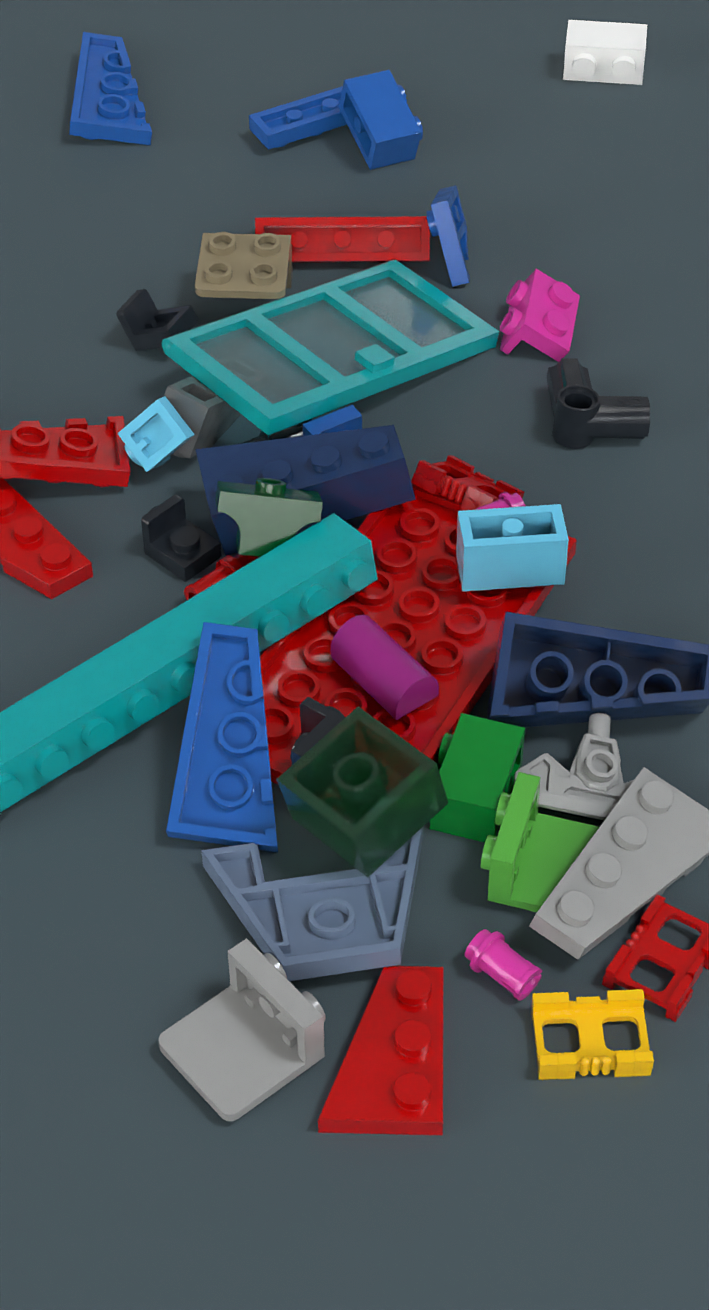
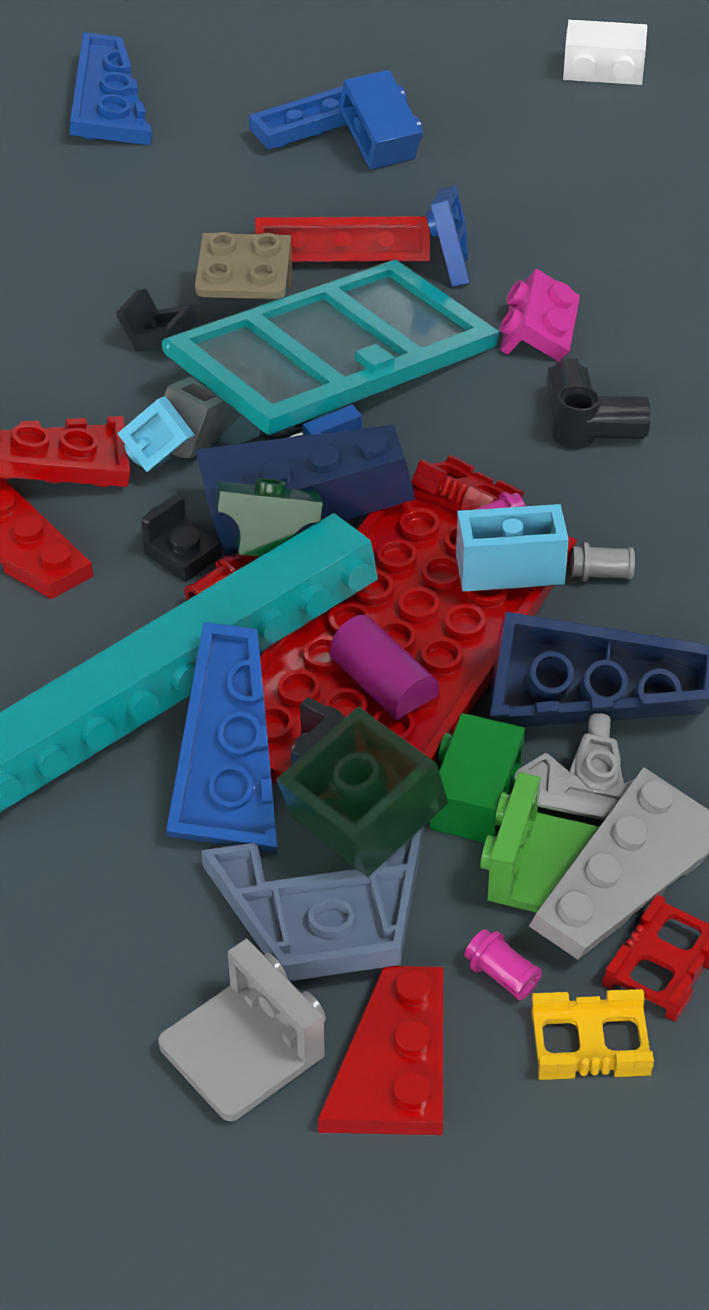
(602, 562): none -> light grey pin

